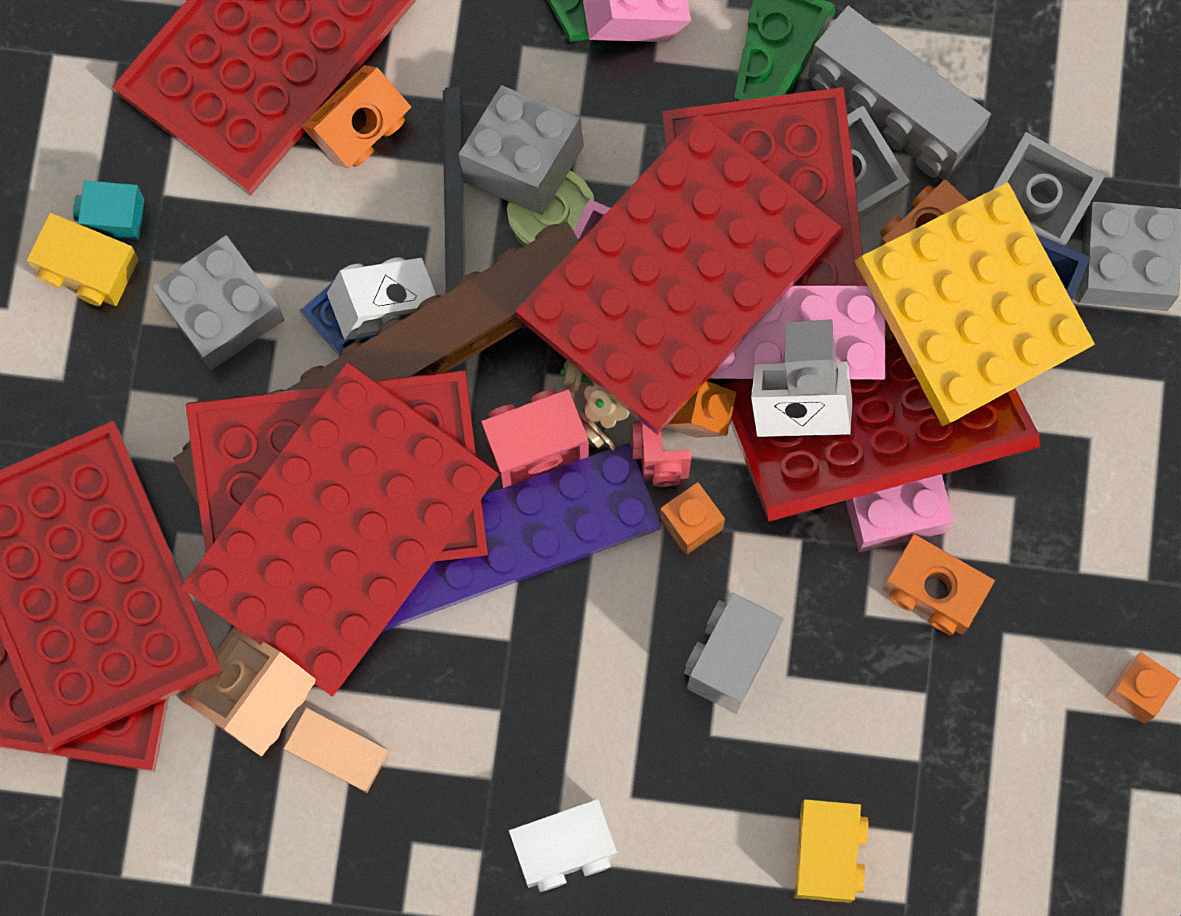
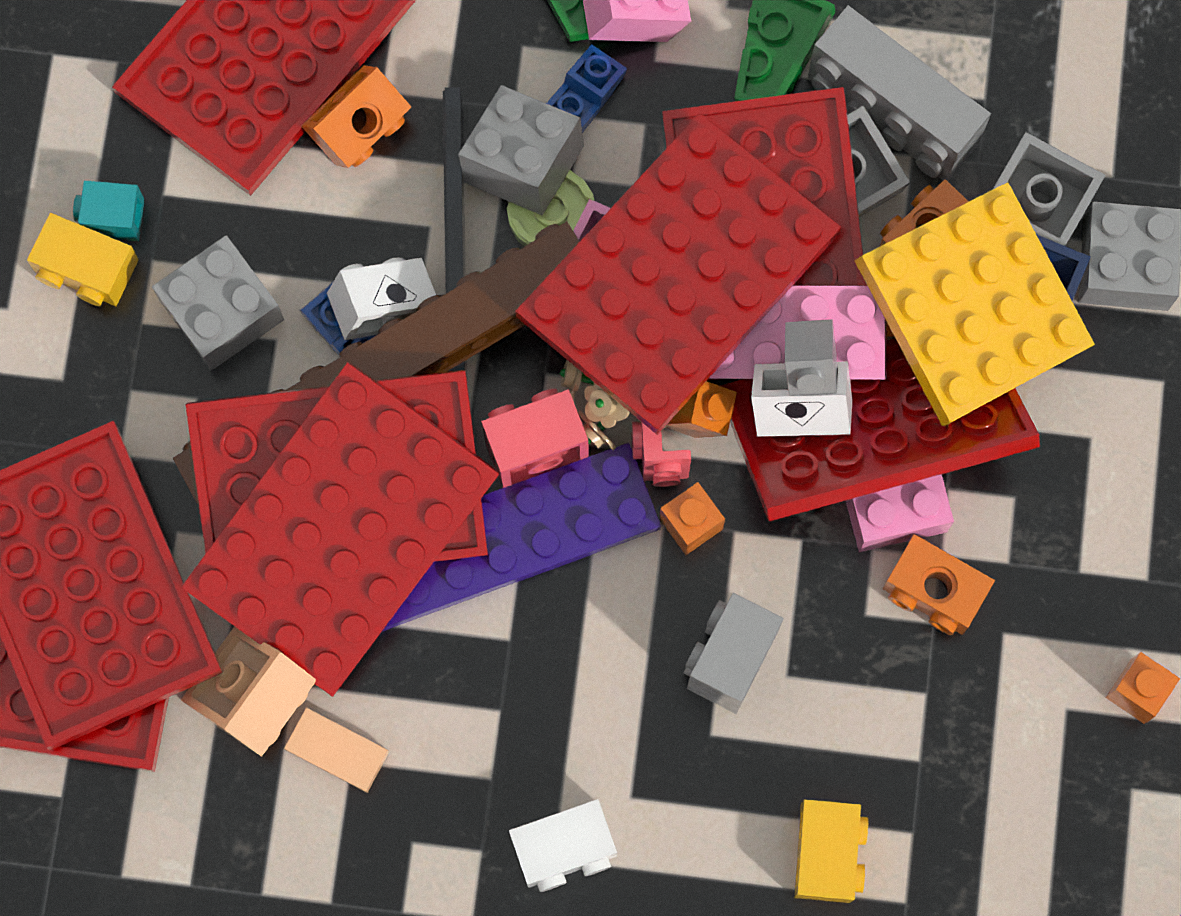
(588, 85): none -> blue slope

